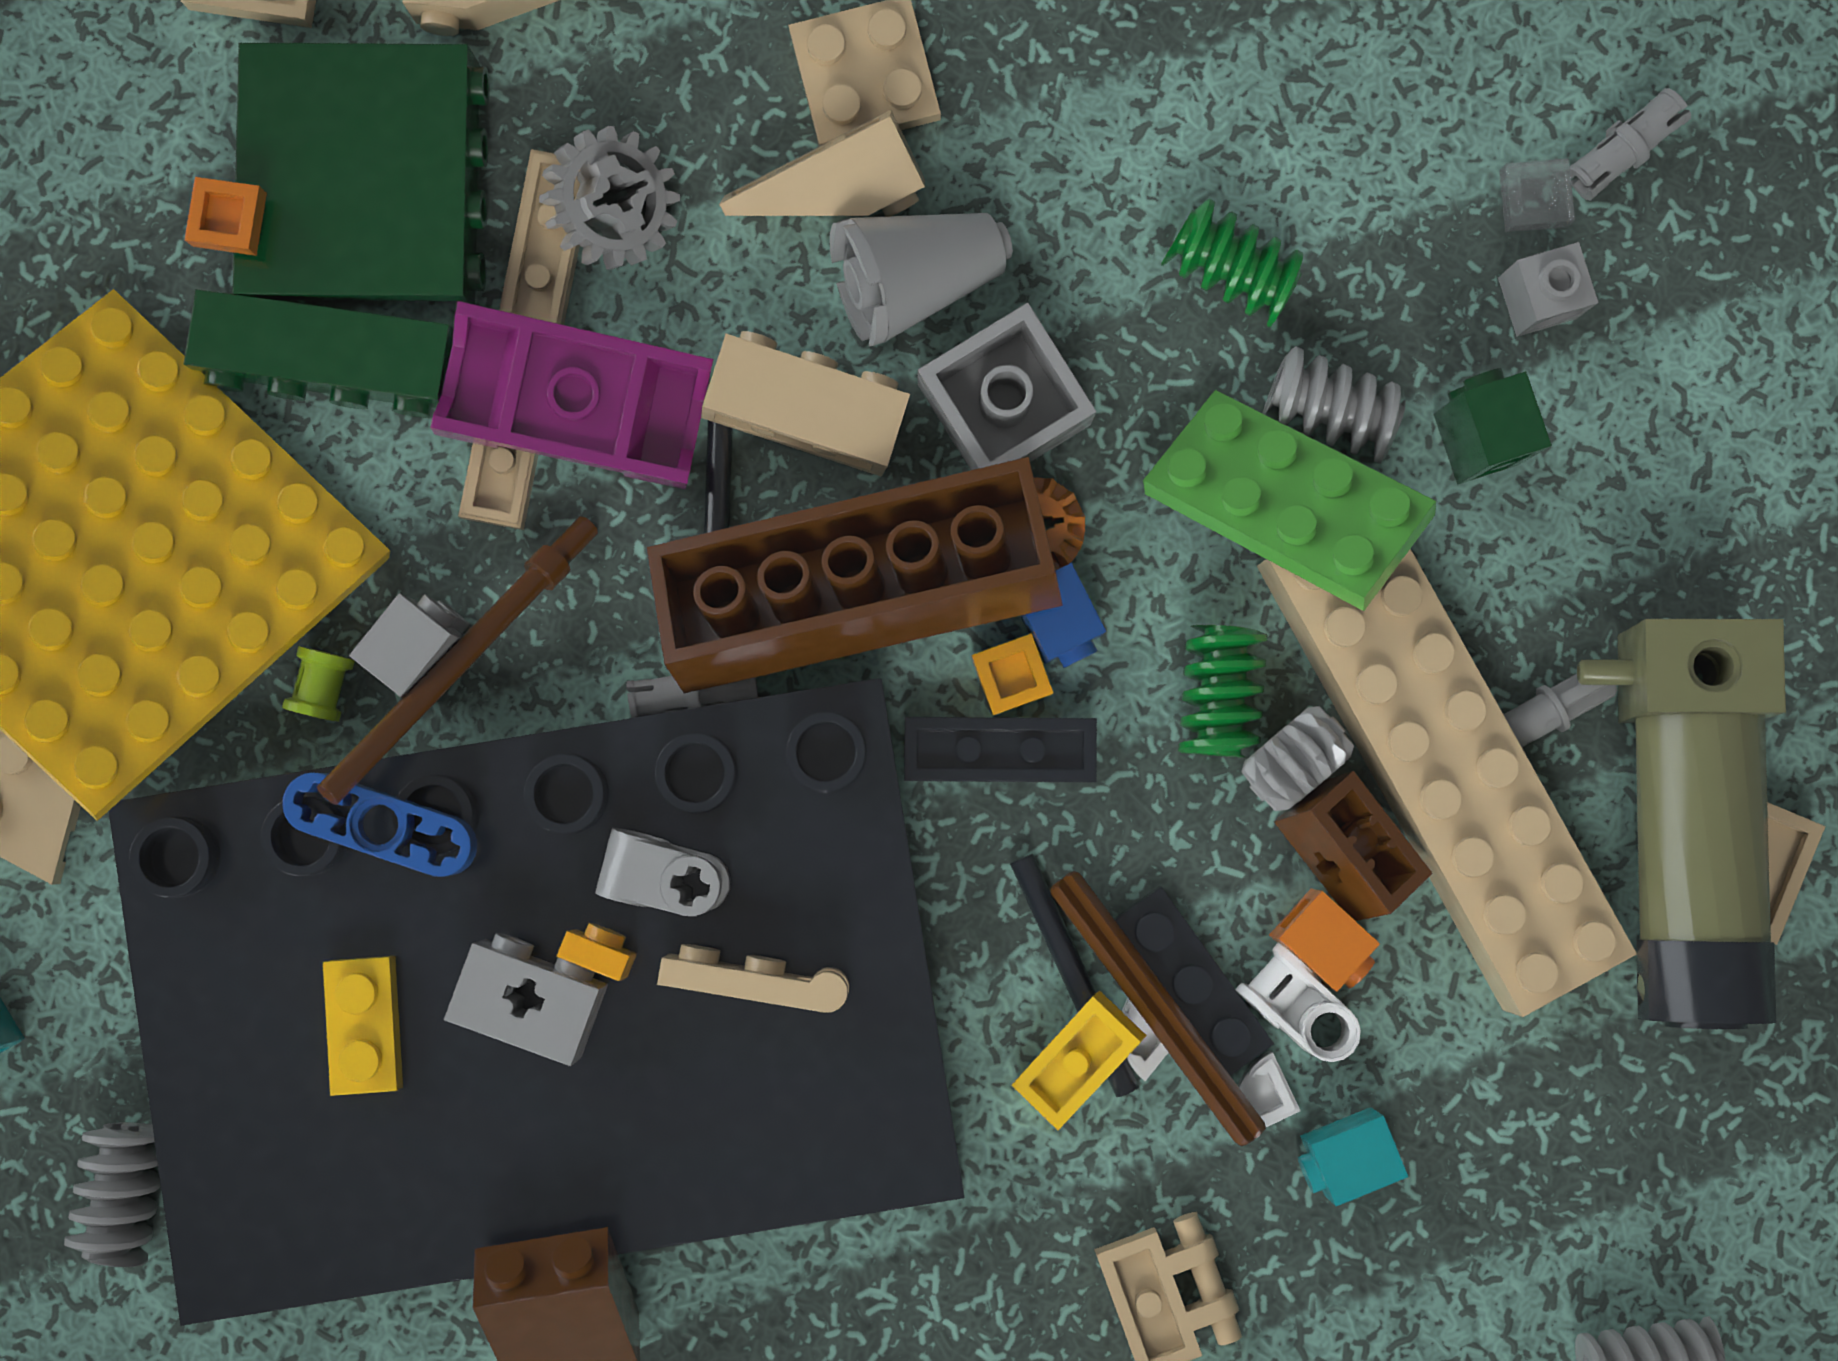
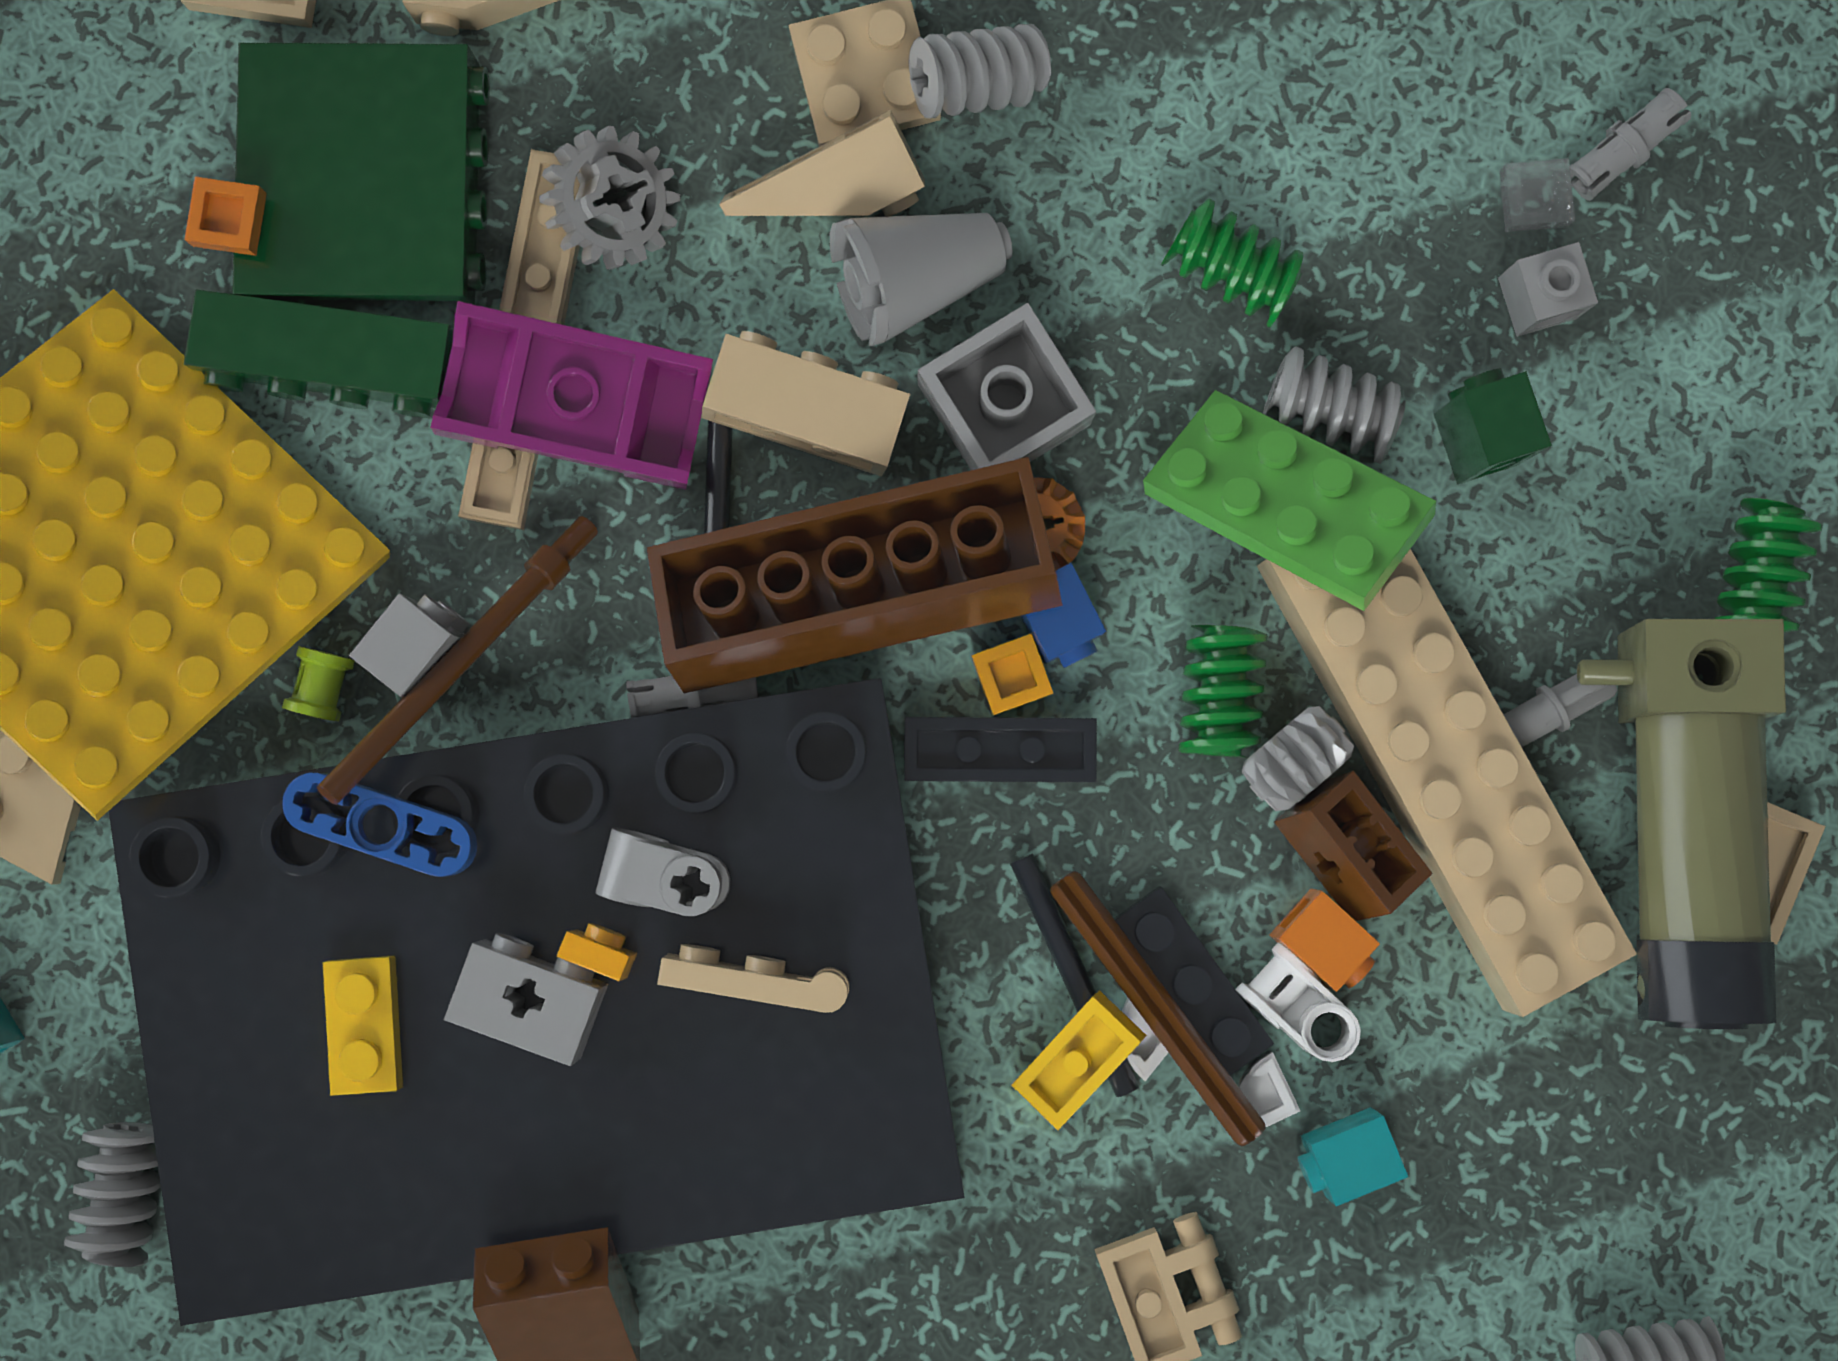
(978, 69): none -> light grey piece
(1767, 561): none -> green piece

